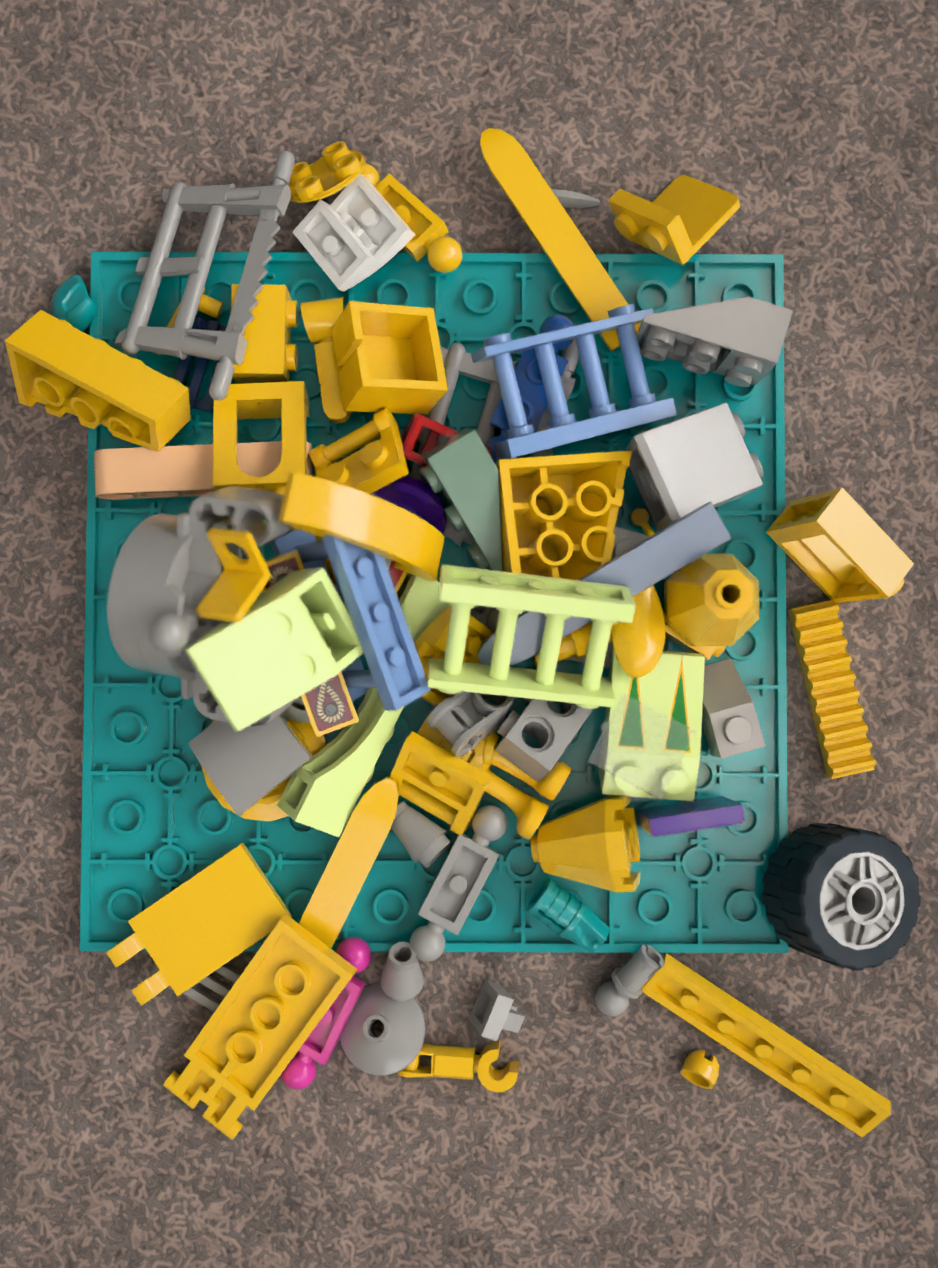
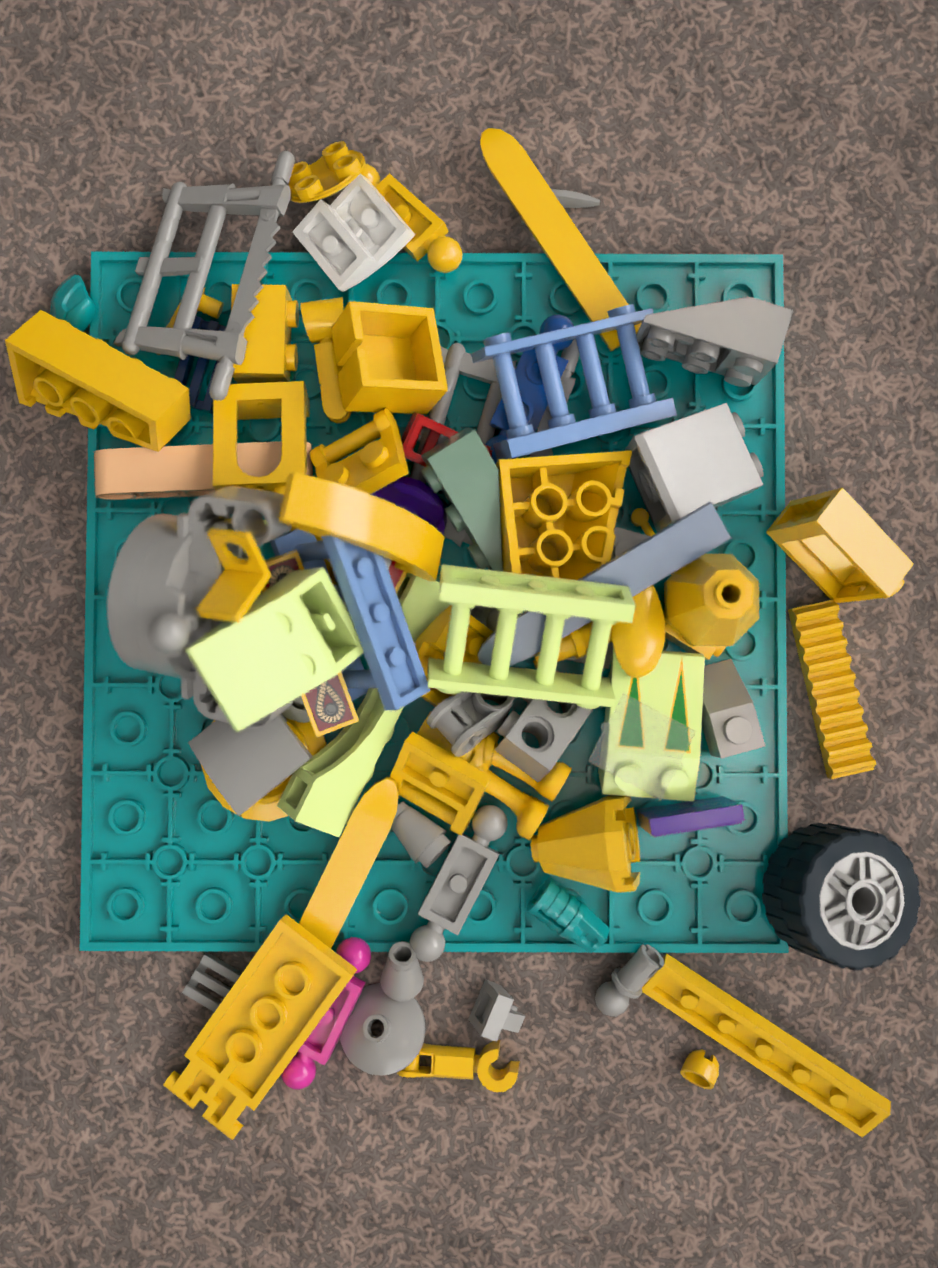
(202, 924): yellow tile -> none
(677, 219): yellow bracket -> none

